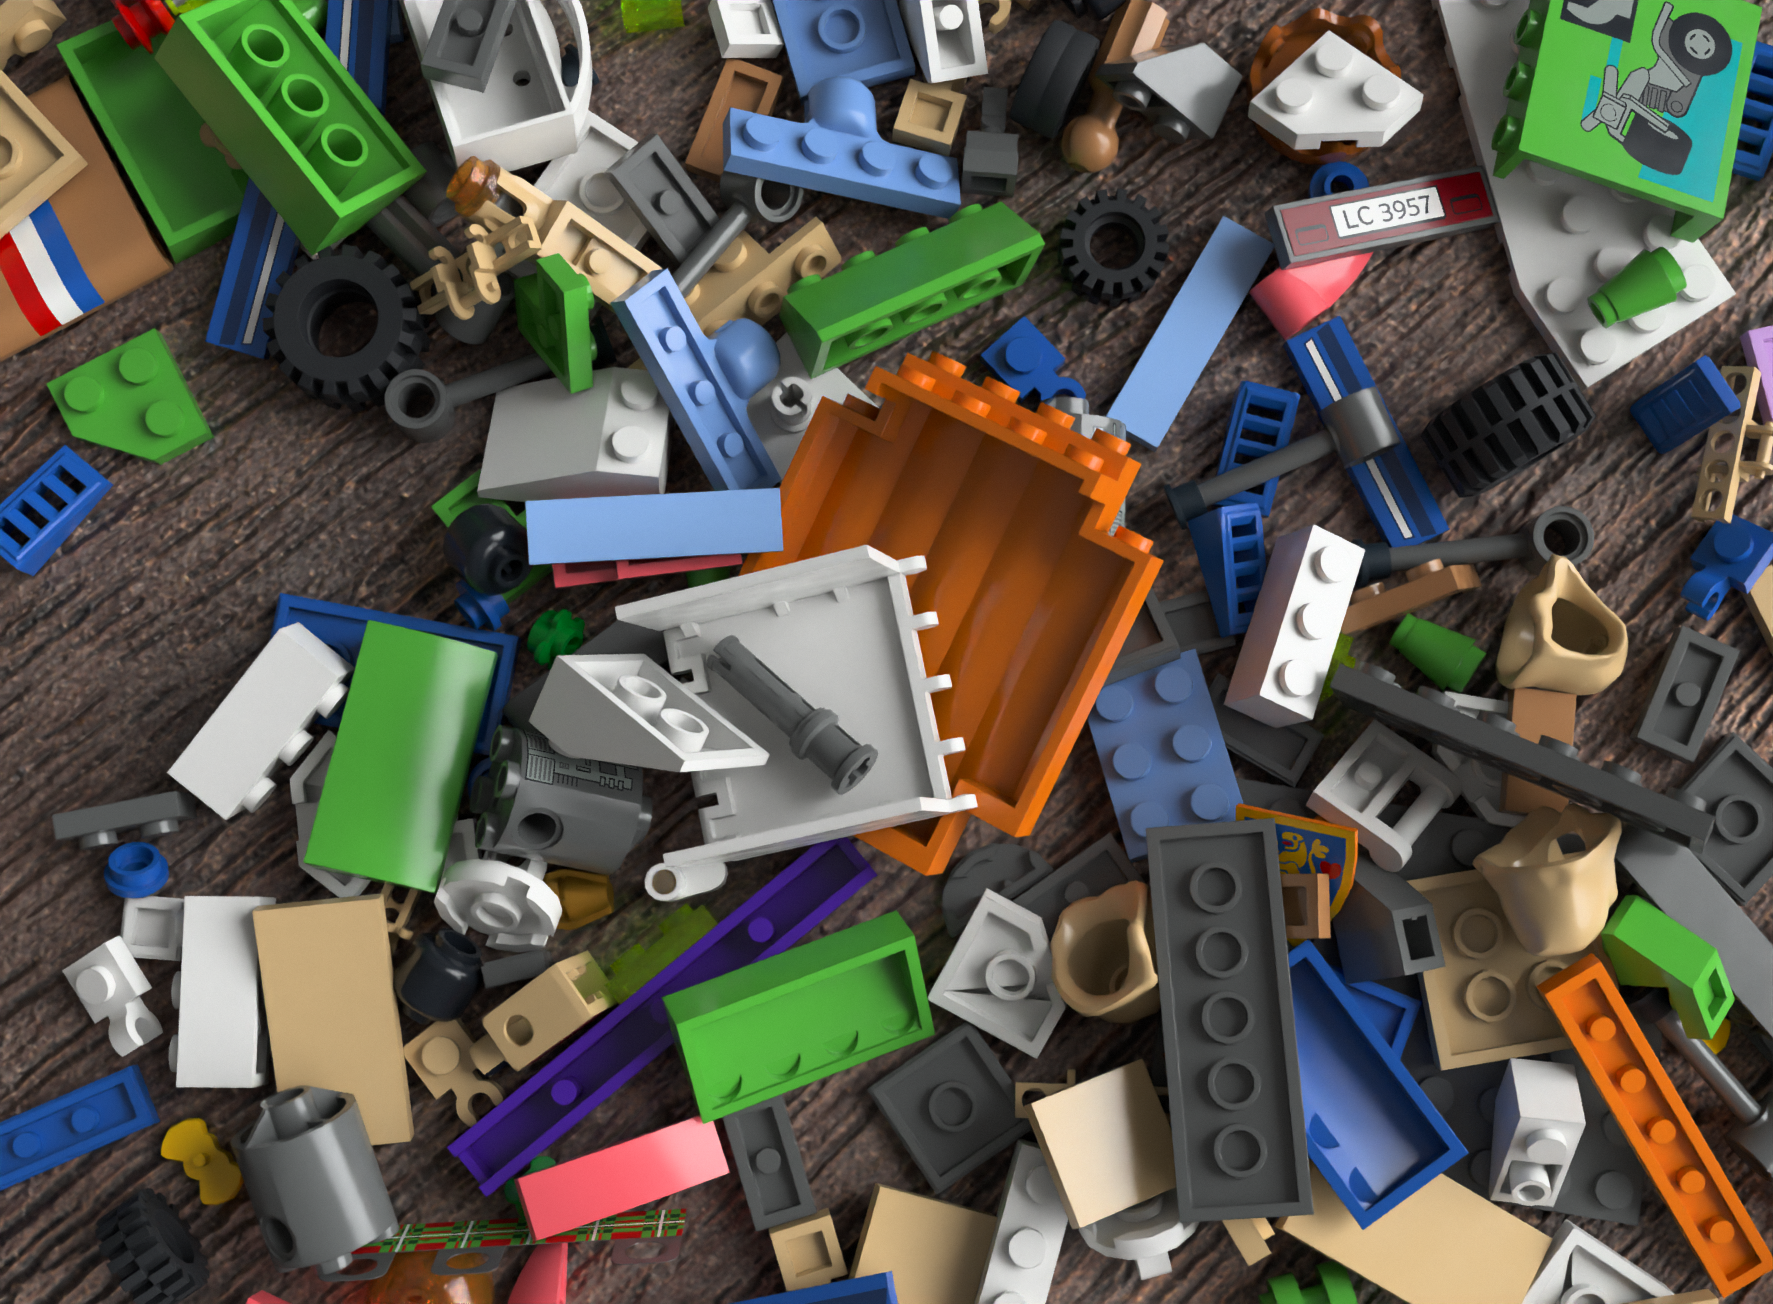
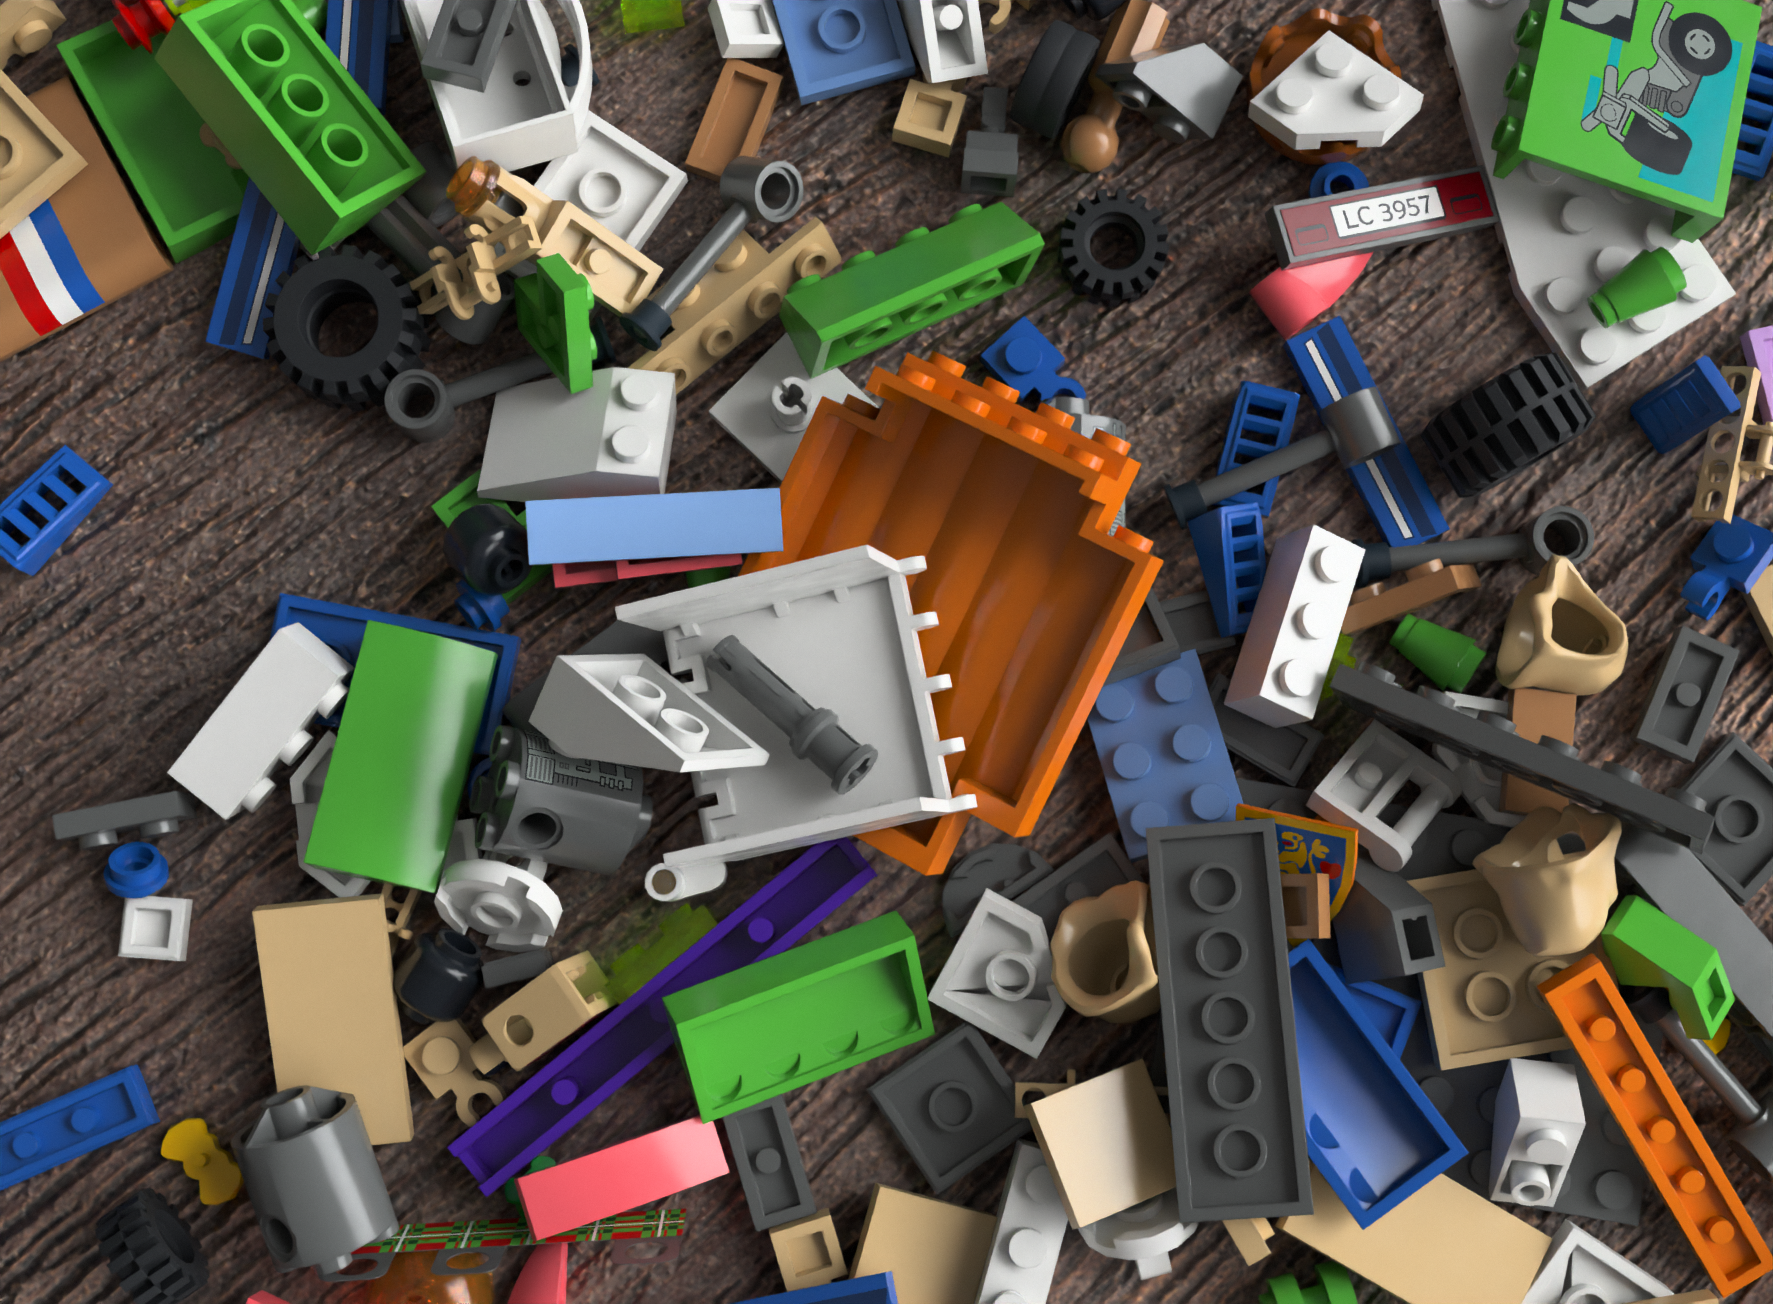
(111, 987): white plate -> none
(132, 402): bright green plate -> none
(219, 995): white brick -> none
(555, 635): green plate -> none
(582, 896): pearl gold piece -> none
(663, 197): dark grey plate -> none
(704, 378): medium blue plate -> none
(840, 152): medium blue plate -> none
(1190, 332): light blue tile -> none

